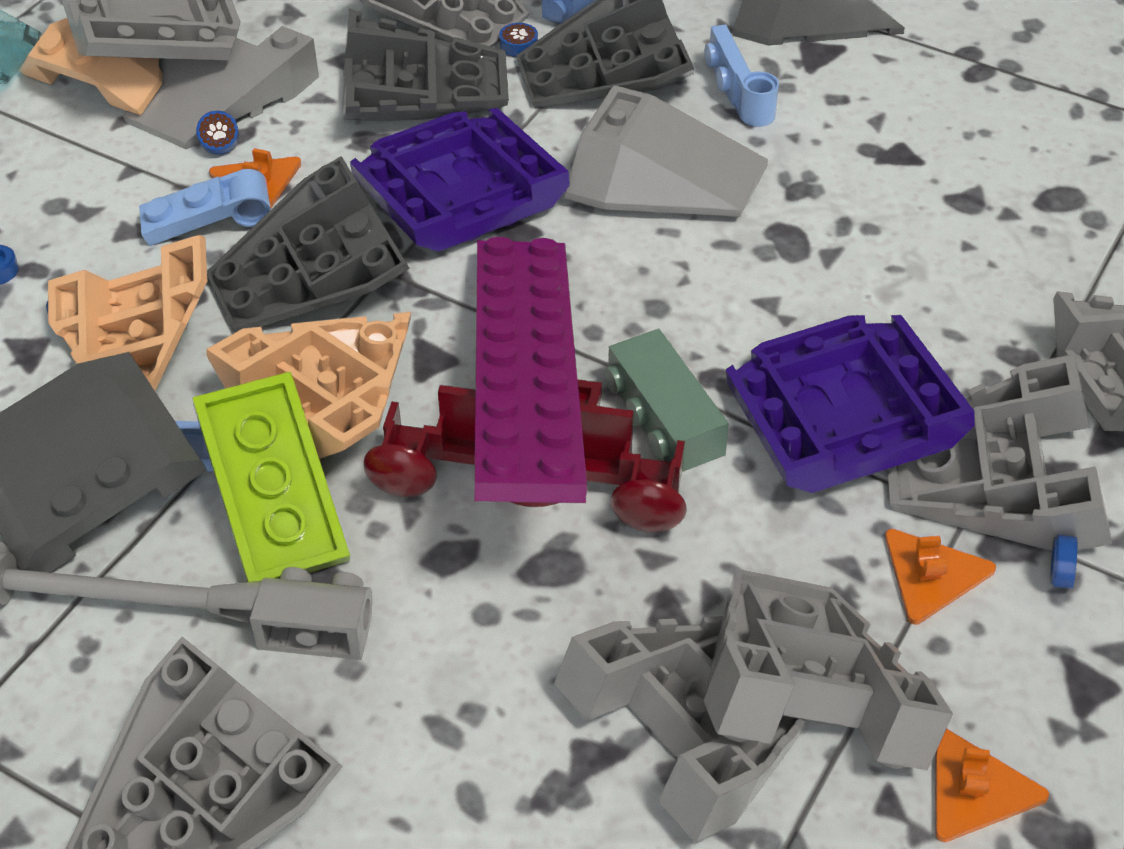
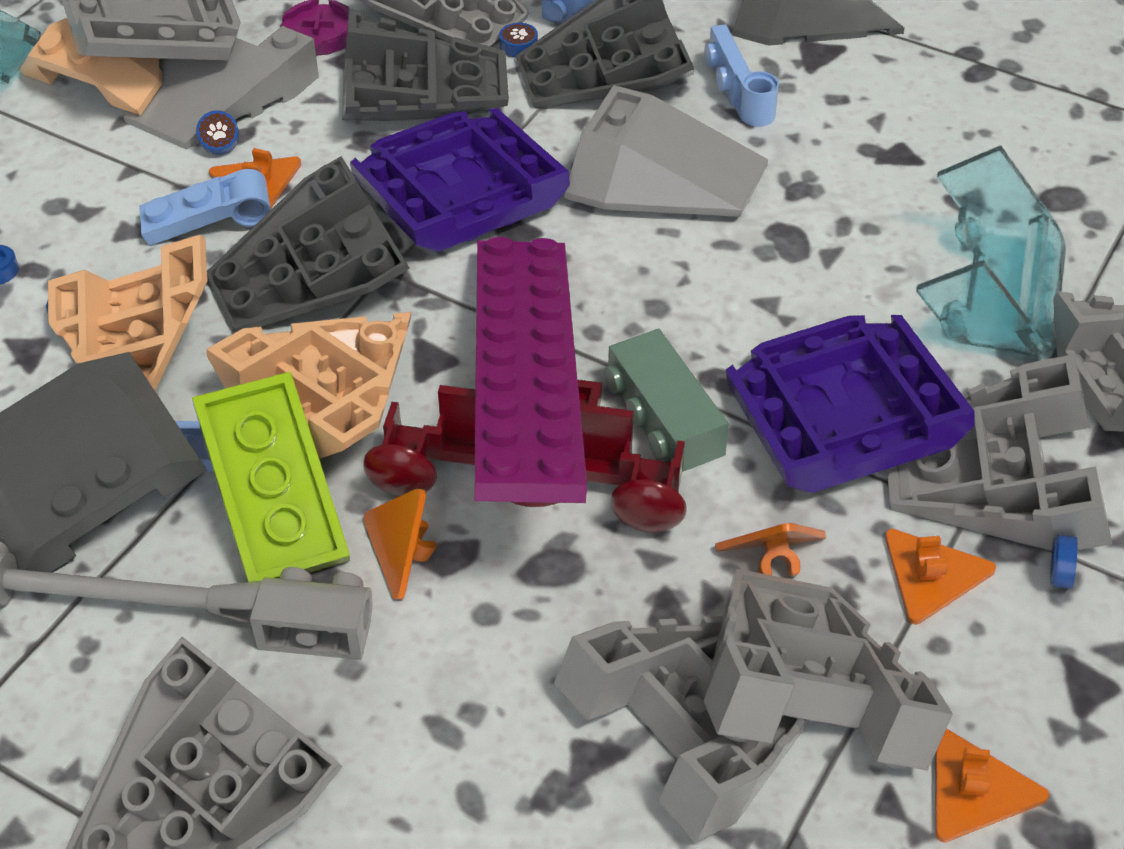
(320, 21): none -> magenta tile
(396, 538): none -> orange piece
(775, 544): none -> orange piece
(1016, 264): none -> clear light blue windscreen

